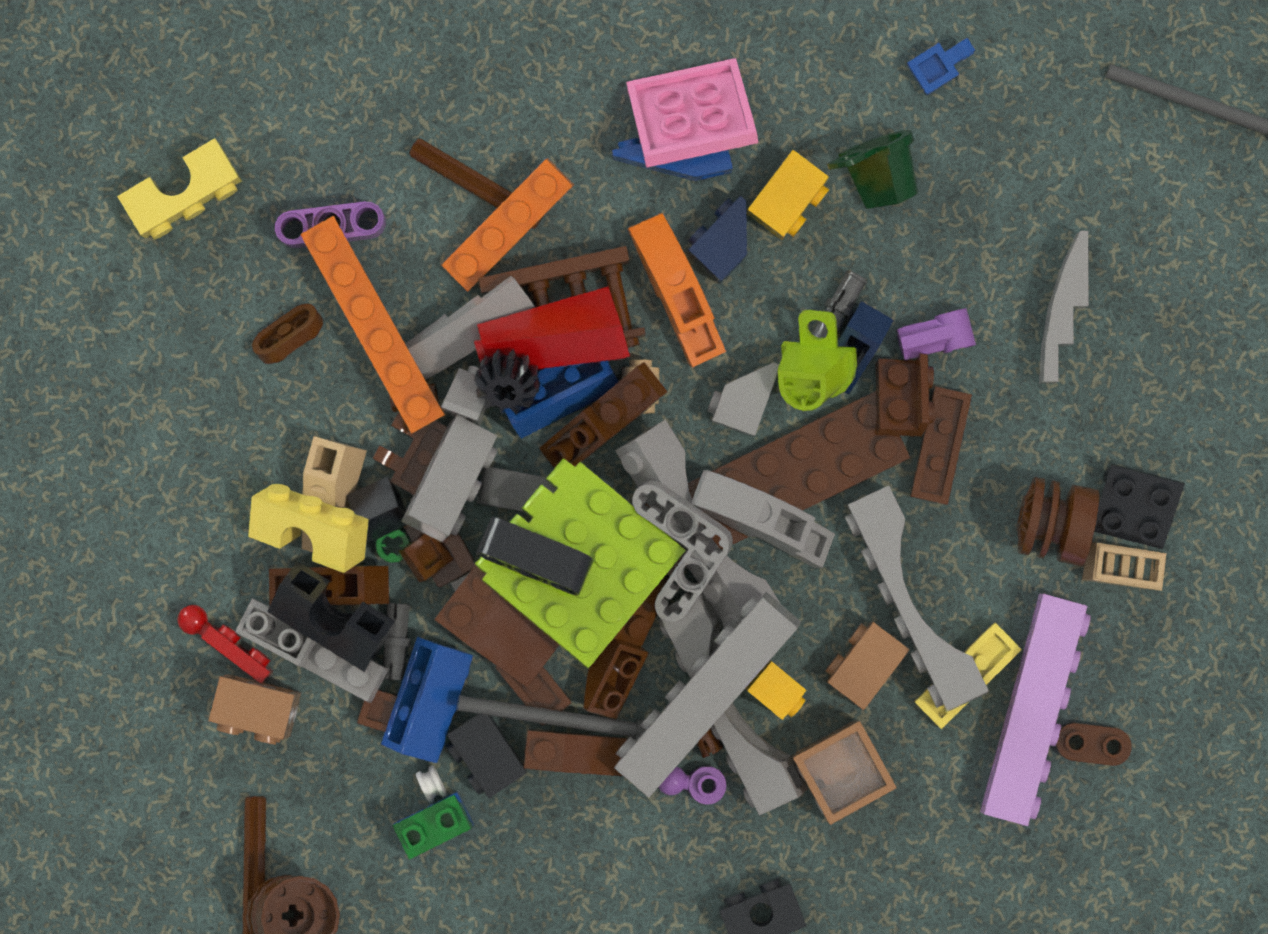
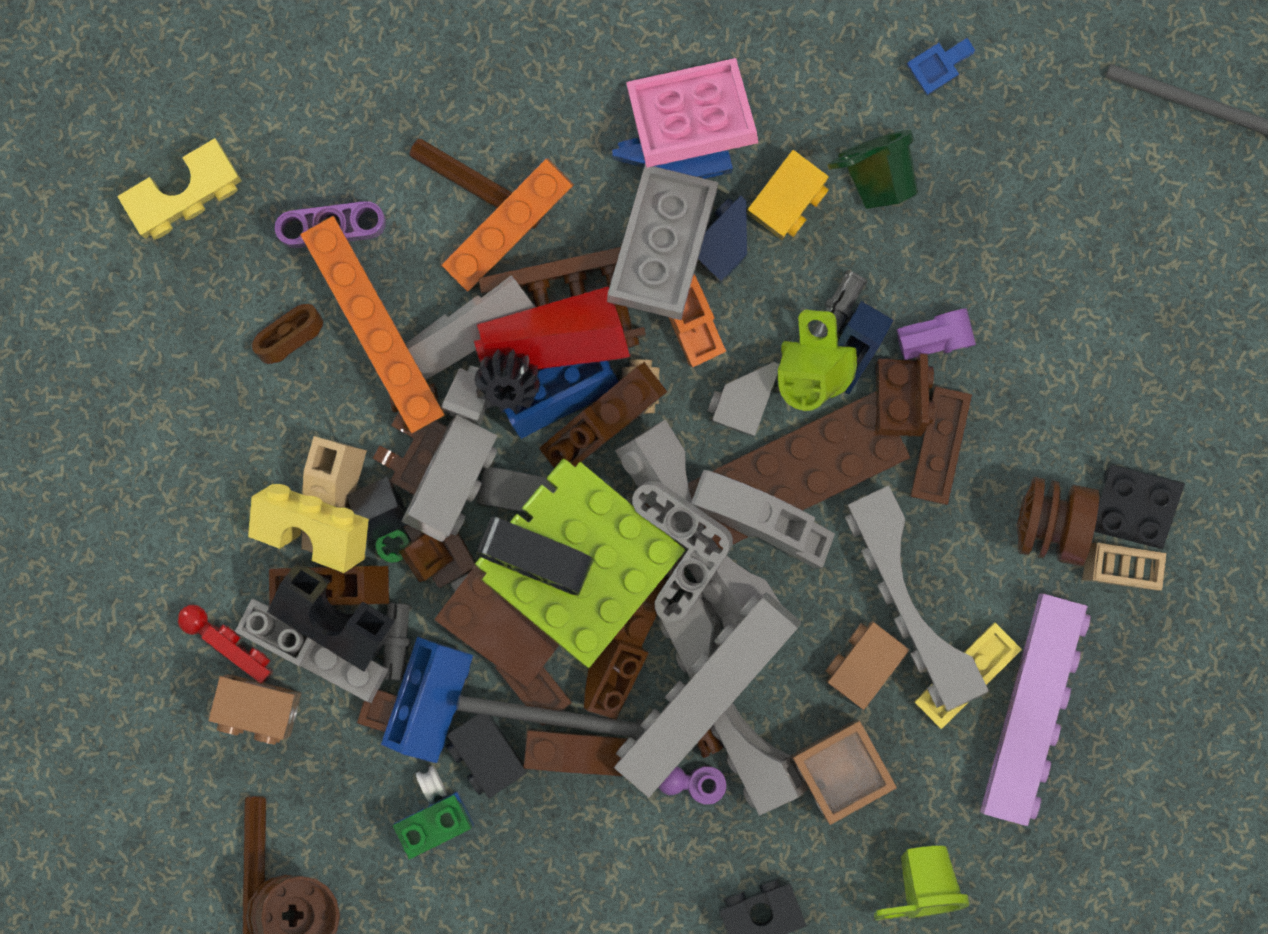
(662, 242): none -> light grey plate
(777, 691): yellow brick -> none
(928, 884): none -> lime container
(1068, 294): light grey slope -> none
(1093, 744): reddish brown plate -> none

